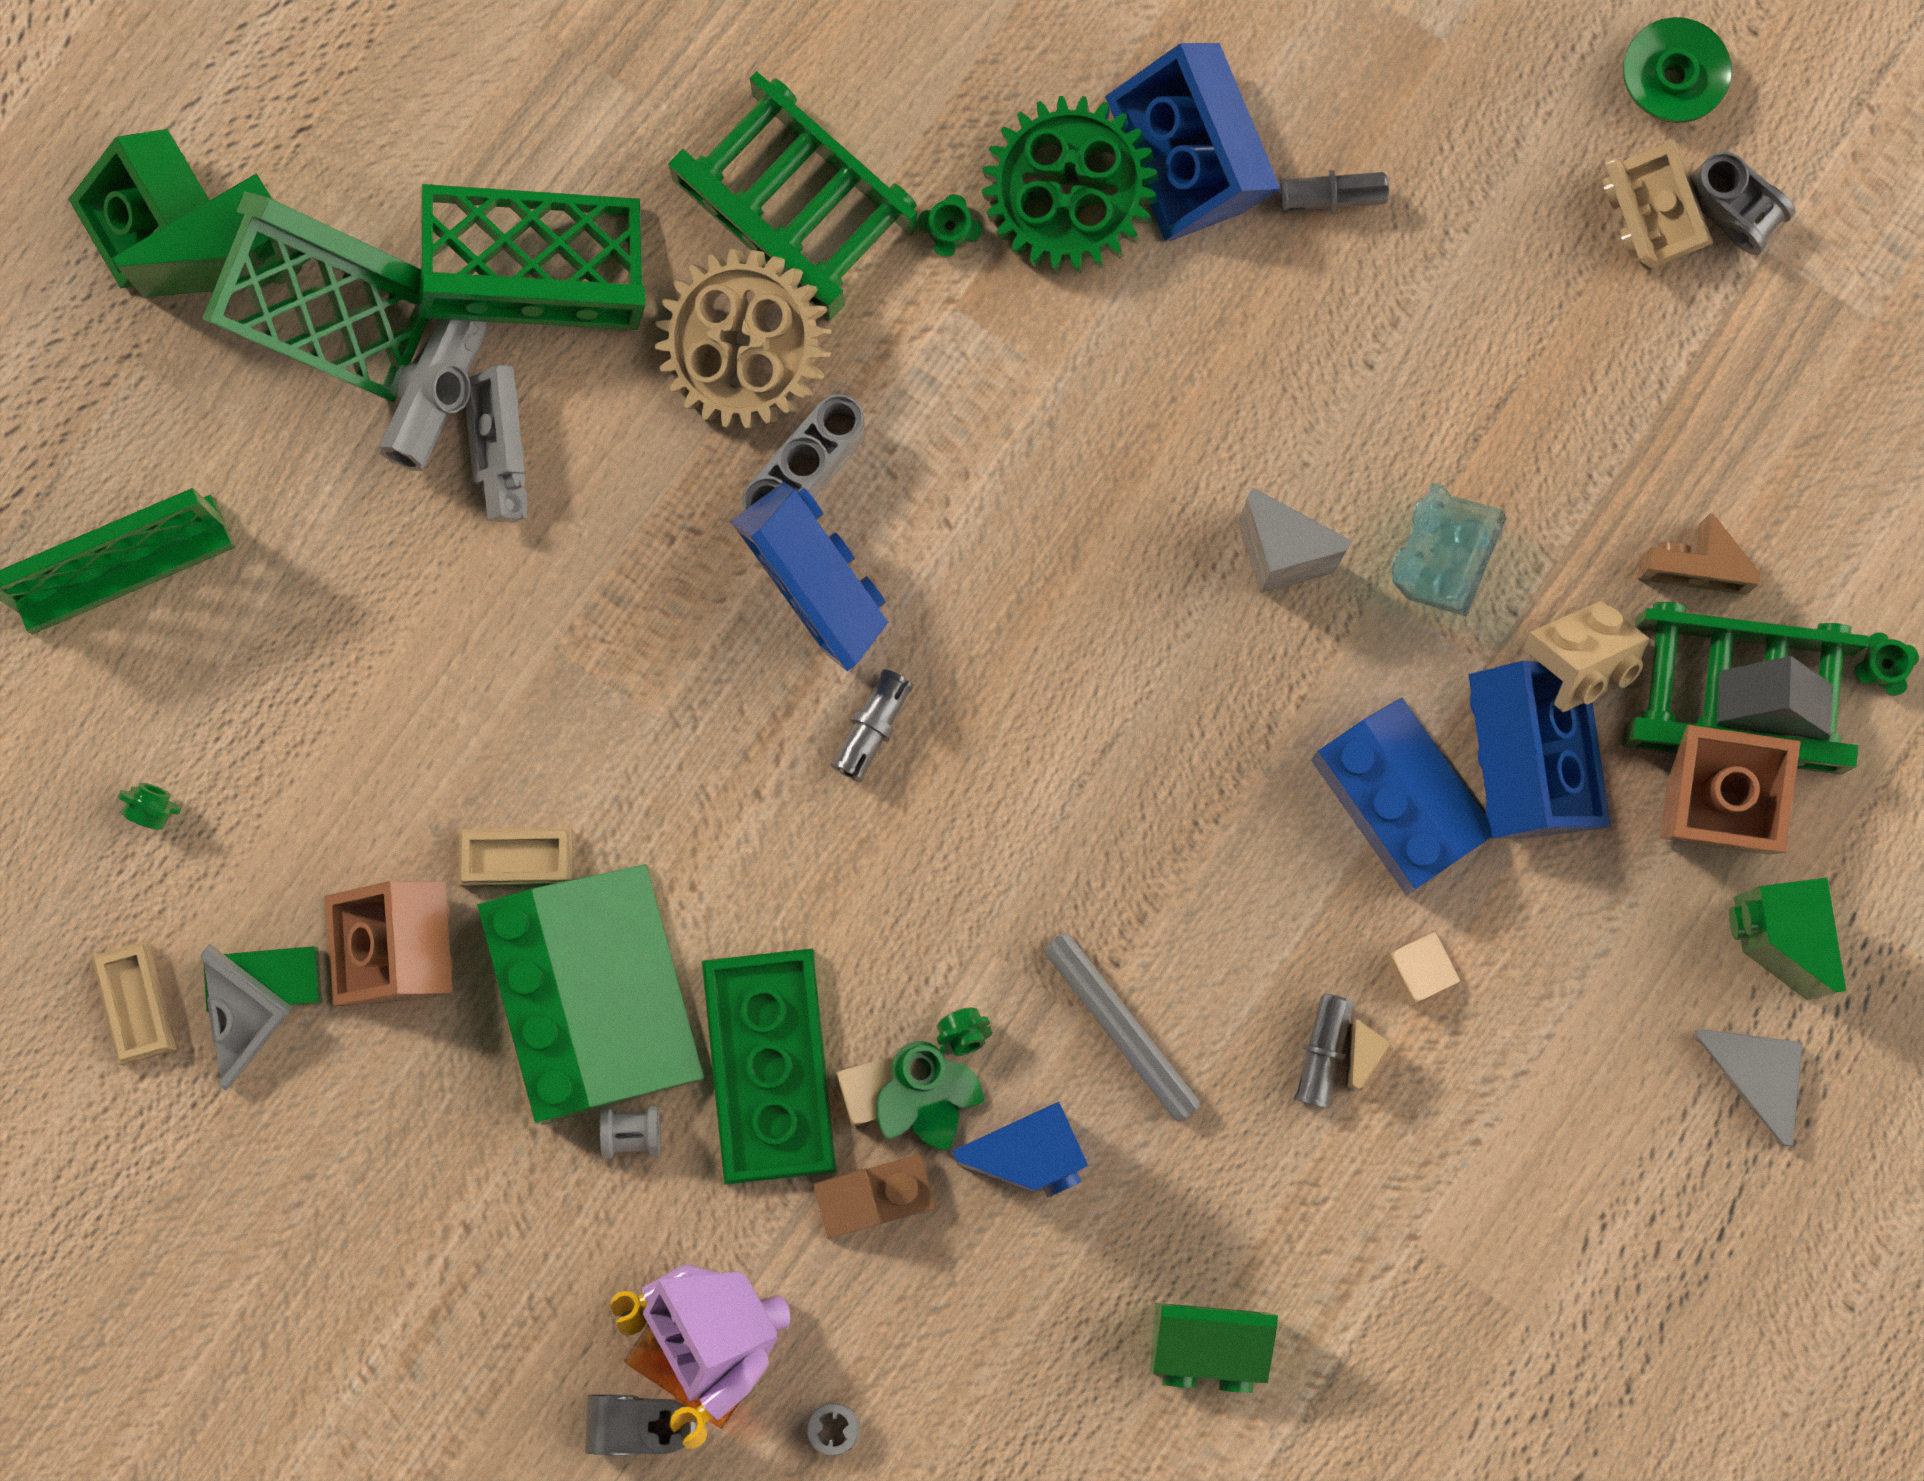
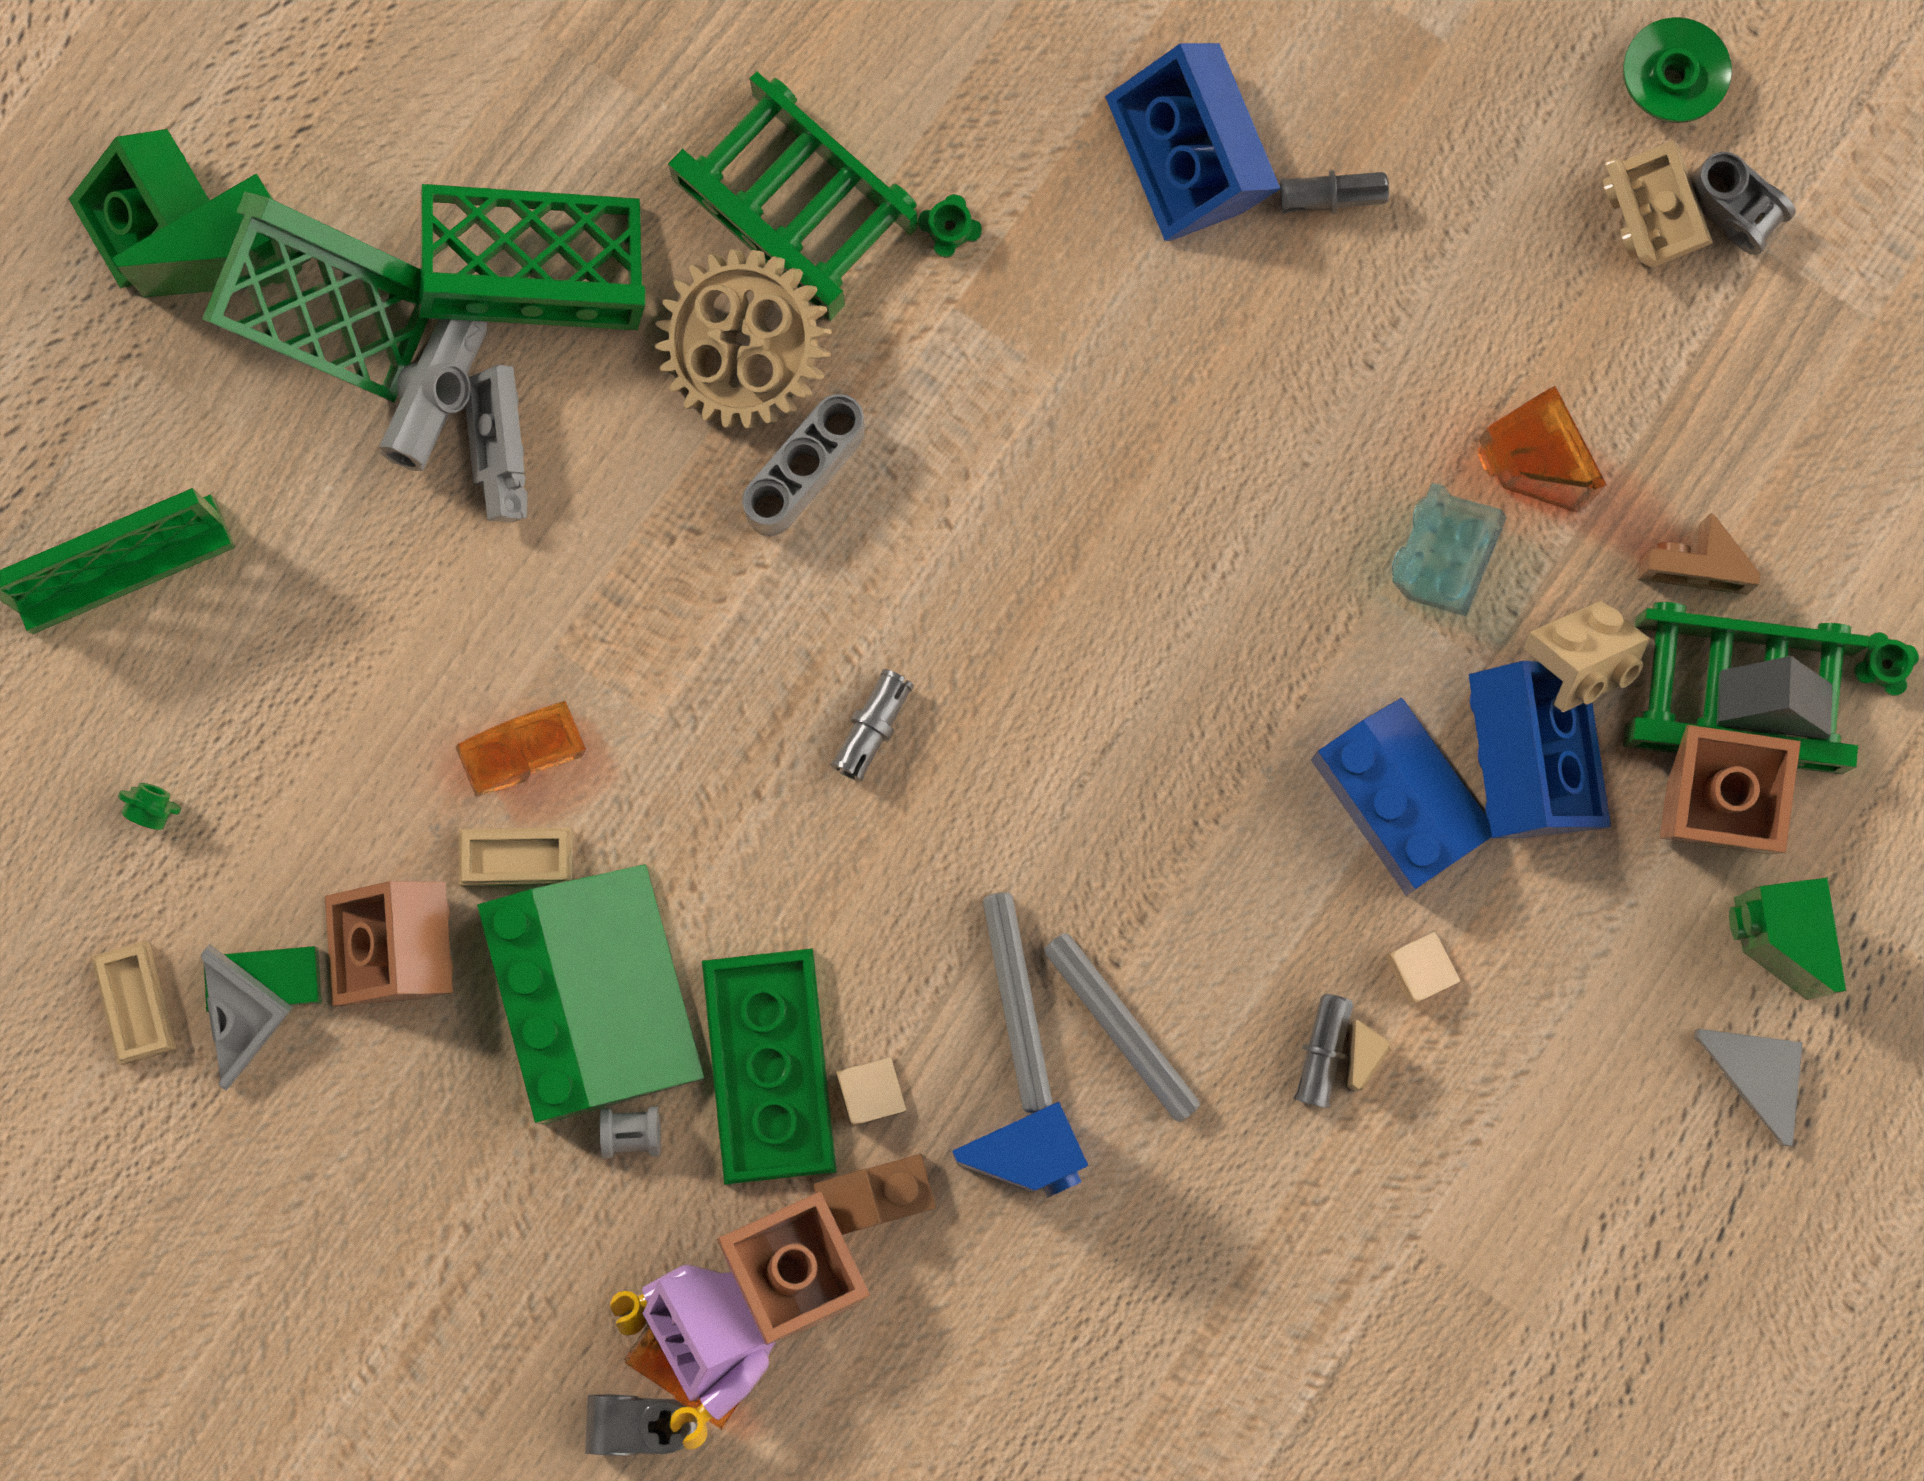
(520, 747): none -> clear orange slope
(793, 1268): none -> nougat slope
(813, 573): blue slope -> none
(850, 1432): light grey bush -> none
(930, 1103): green plate -> none
(963, 1032): green plate -> none
(1017, 1002): none -> light grey axle
(1080, 137): green gear -> none
(1212, 1345): green slope -> none
(1287, 544): light grey slope -> none
(1542, 454): none -> clear orange slope

